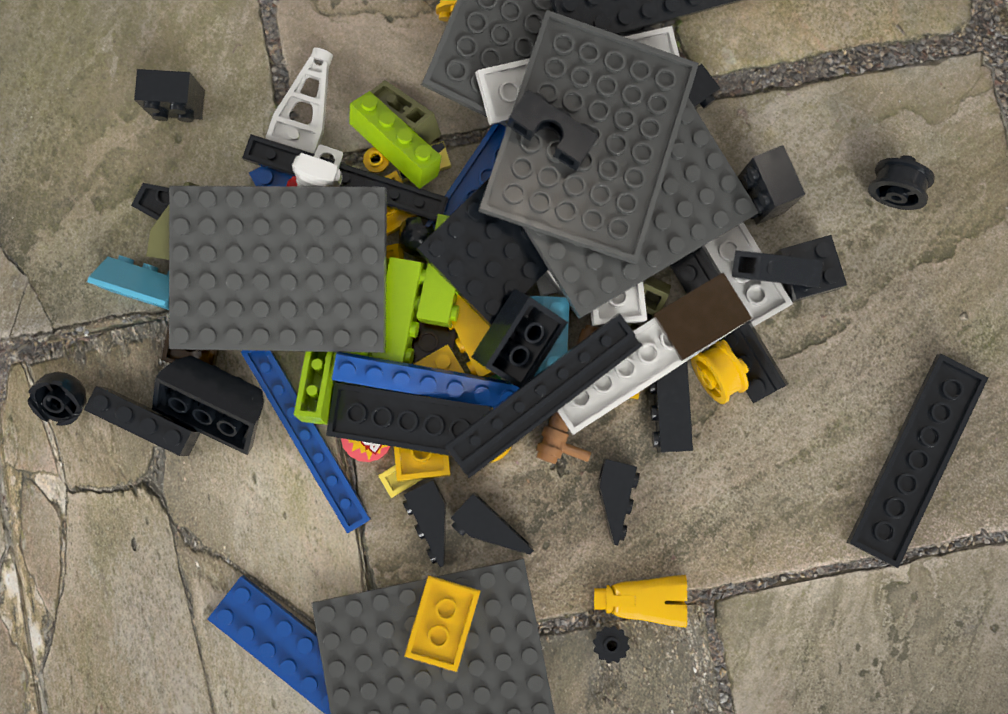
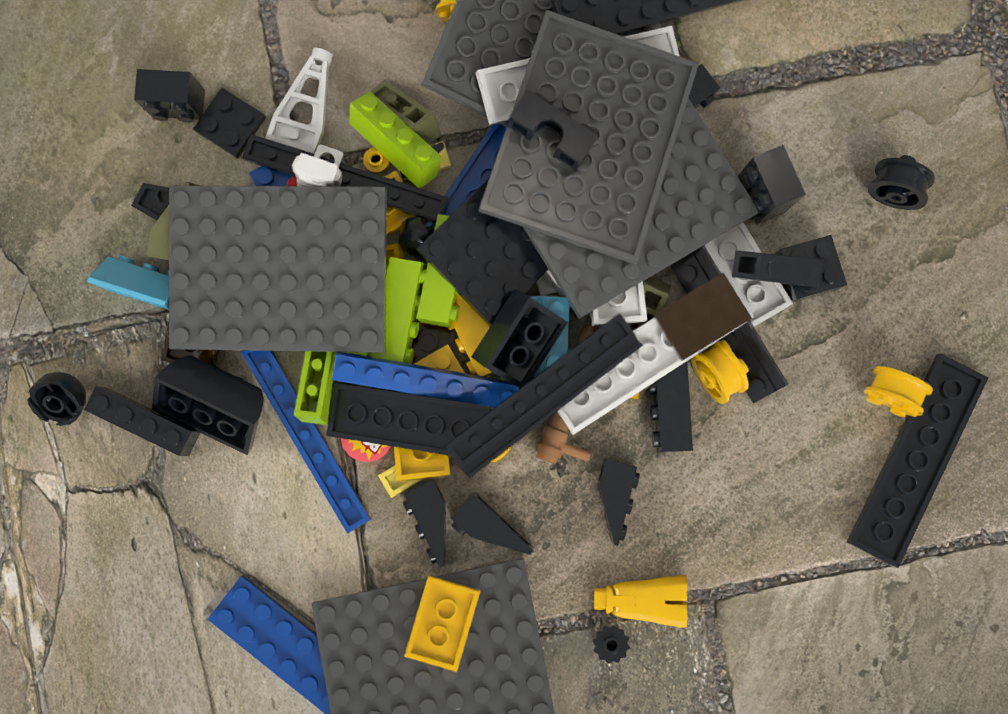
(229, 122): none -> black plate
(897, 391): none -> yellow wheel

